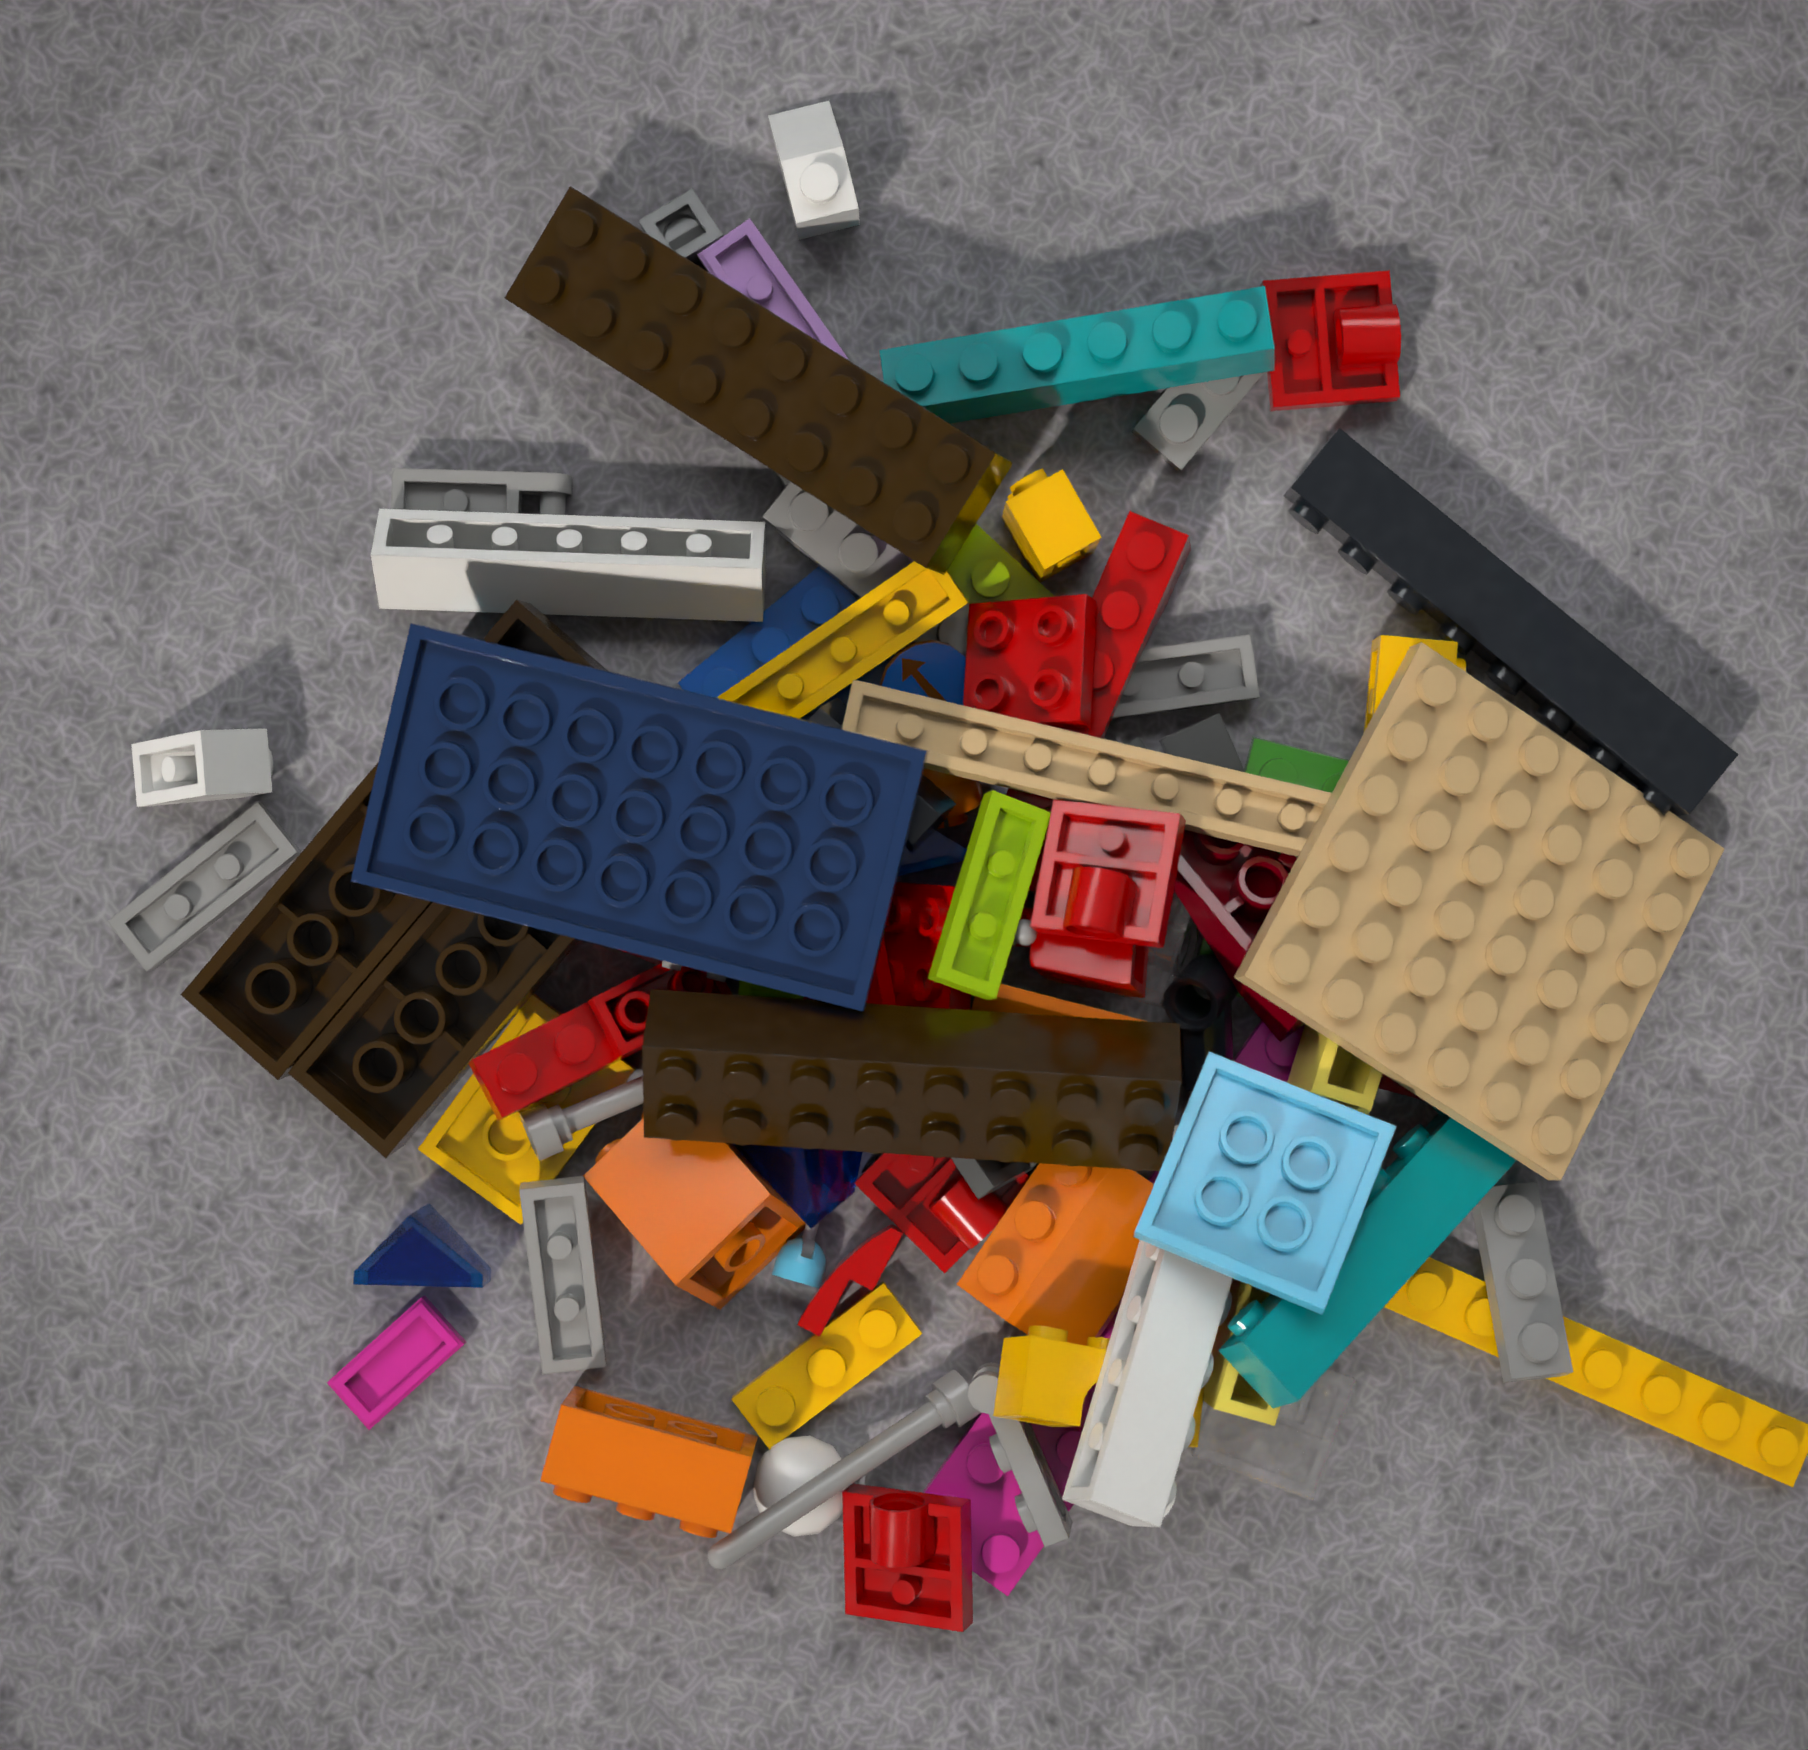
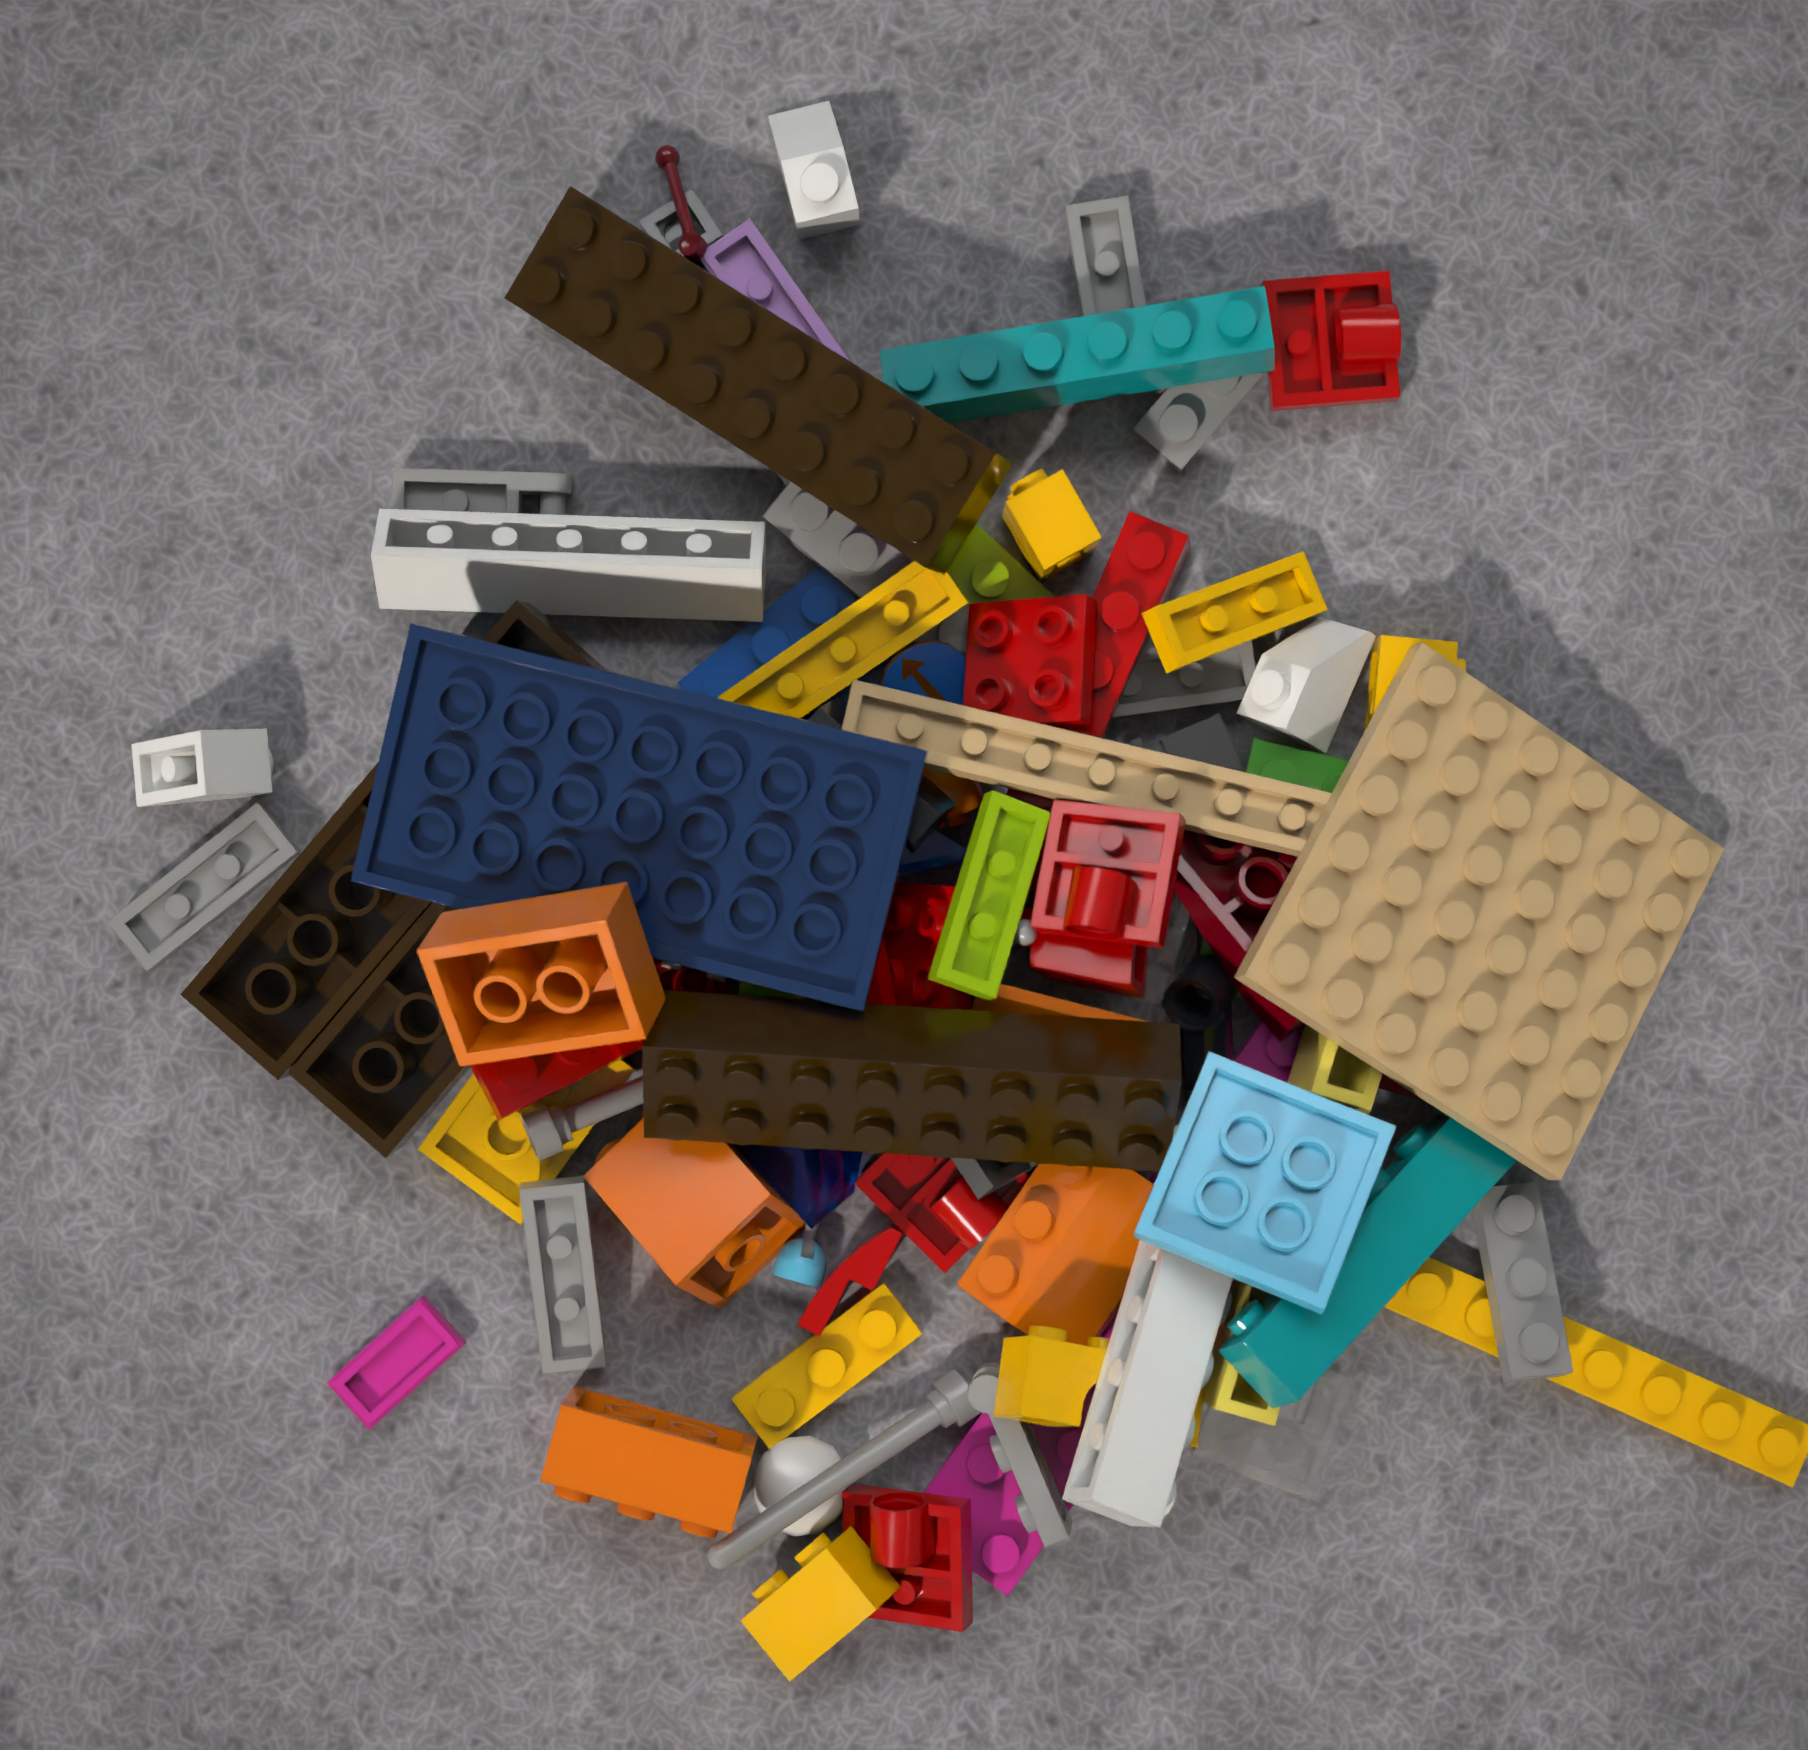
(424, 1253): clear blue slope -> none
(542, 974): none -> orange brick
(691, 243): none -> dark red hinge
(819, 1603): none -> yellow brick
(1104, 255): none -> light grey plate
(1234, 611): none -> yellow plate
(1307, 682): none -> white slope
(1507, 625): black brick -> none

